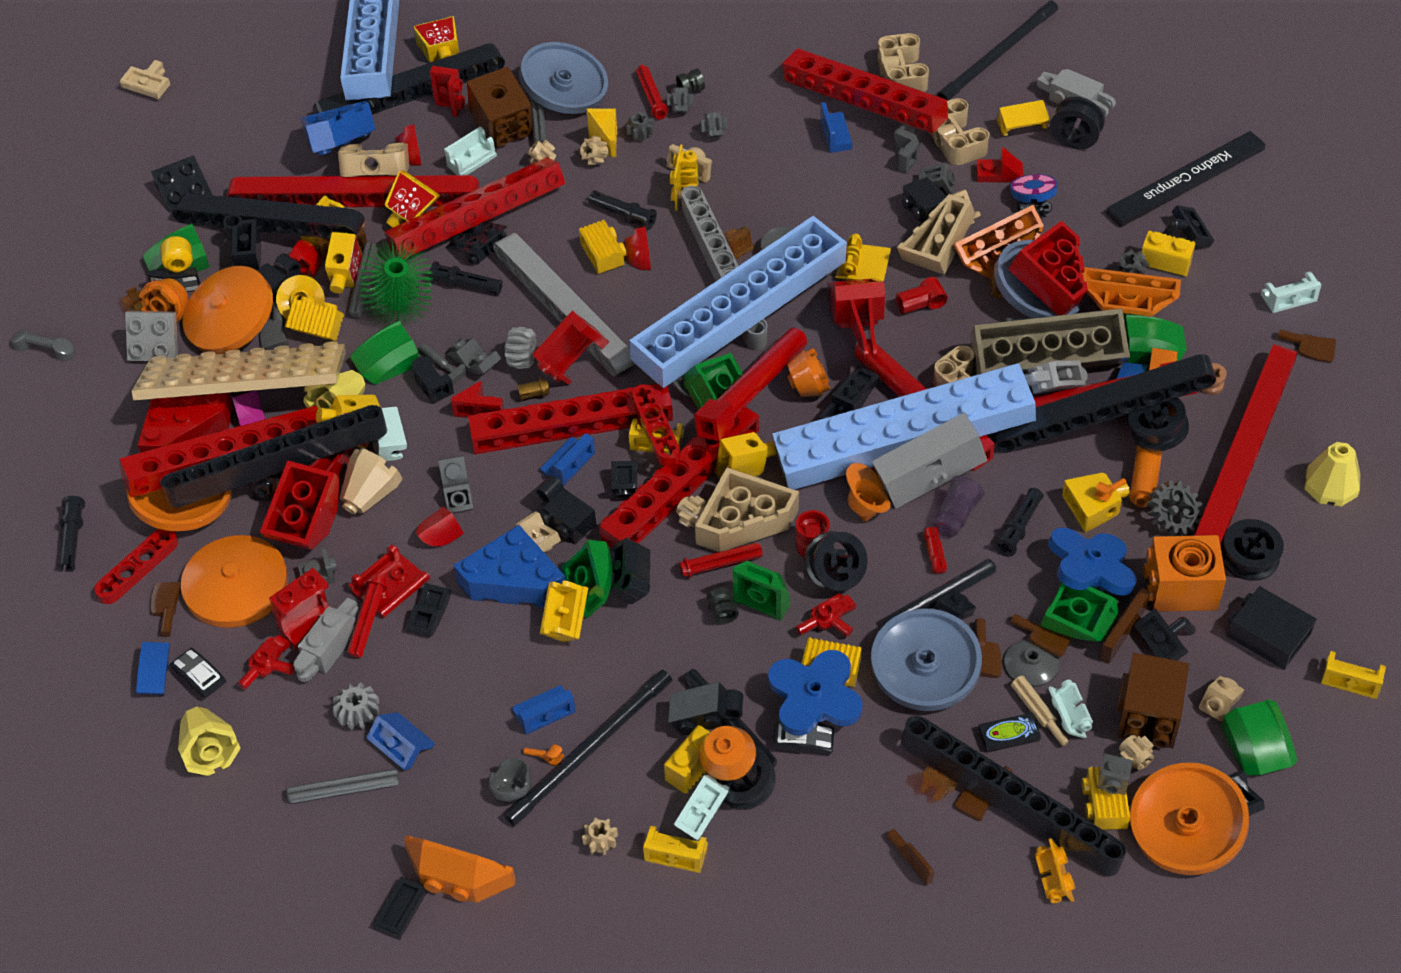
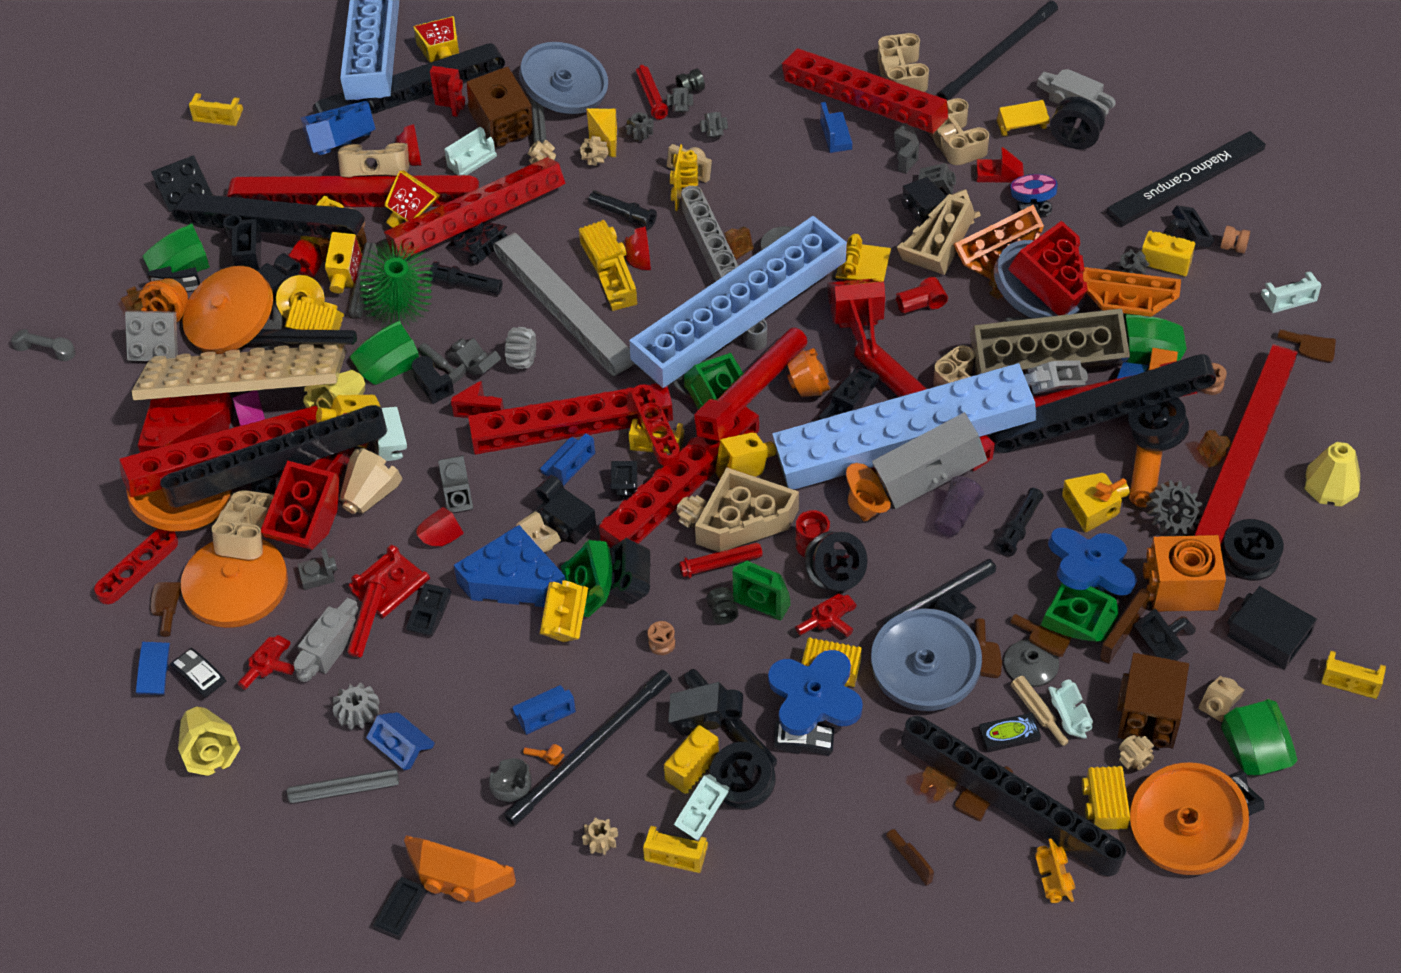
(71, 523): black pin -> none
(147, 81): tan hinge -> none
(176, 254): yellow head -> none
(215, 112): none -> yellow hinge
(239, 525): none -> tan beam
(293, 336): none -> black axle
(299, 606): red panel -> none
(533, 389): pearl gold pin -> none
(566, 346): red panel -> none
(618, 284): none -> yellow hinge
(664, 631): none -> nougat wheel
(727, 753): orange cone -> none
(935, 550): red axle -> none
(1114, 774): dark grey bracket -> none
(1213, 447): none -> clear orange tile
(1230, 237): none -> nougat wheel

